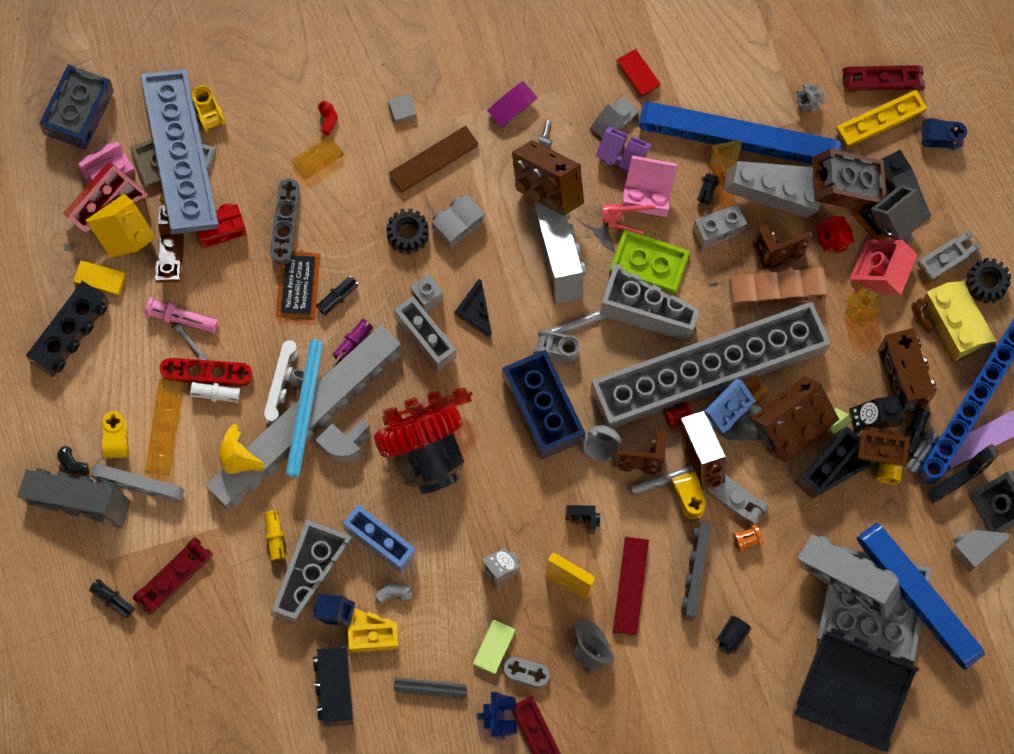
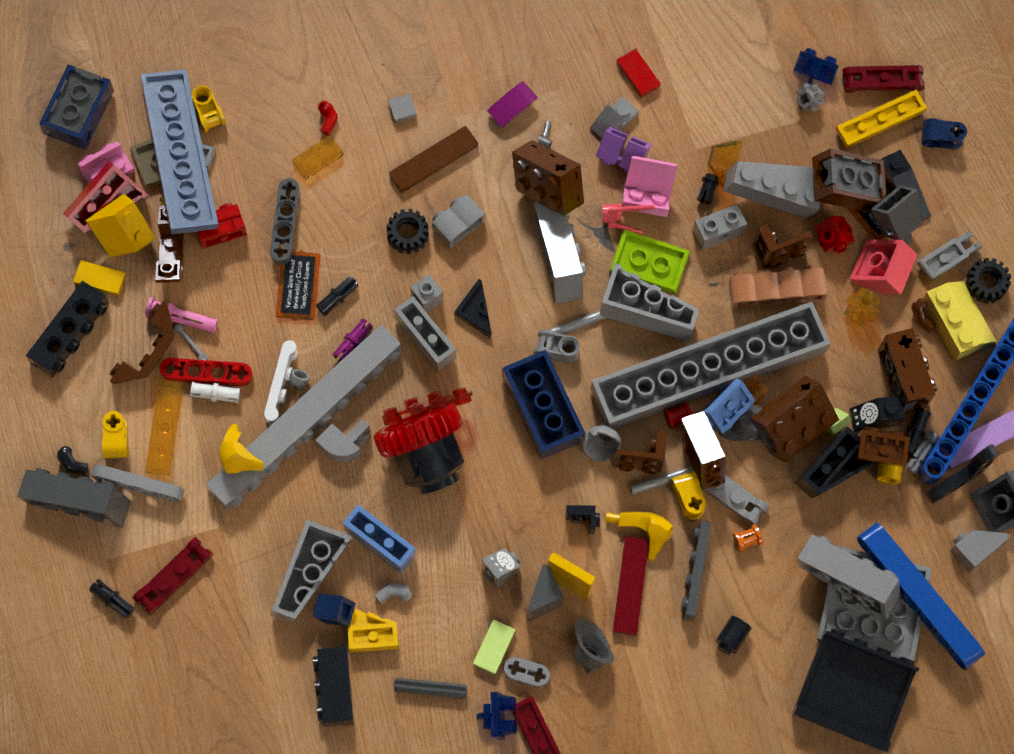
(162, 319): none -> reddish brown slope
(274, 535): yellow pin -> none
(304, 408): medium azure axle -> none
(546, 595): none -> dark grey slope
(657, 527): none -> yellow animal
(719, 129): blue beam -> none
(816, 67): none -> clear blue hips

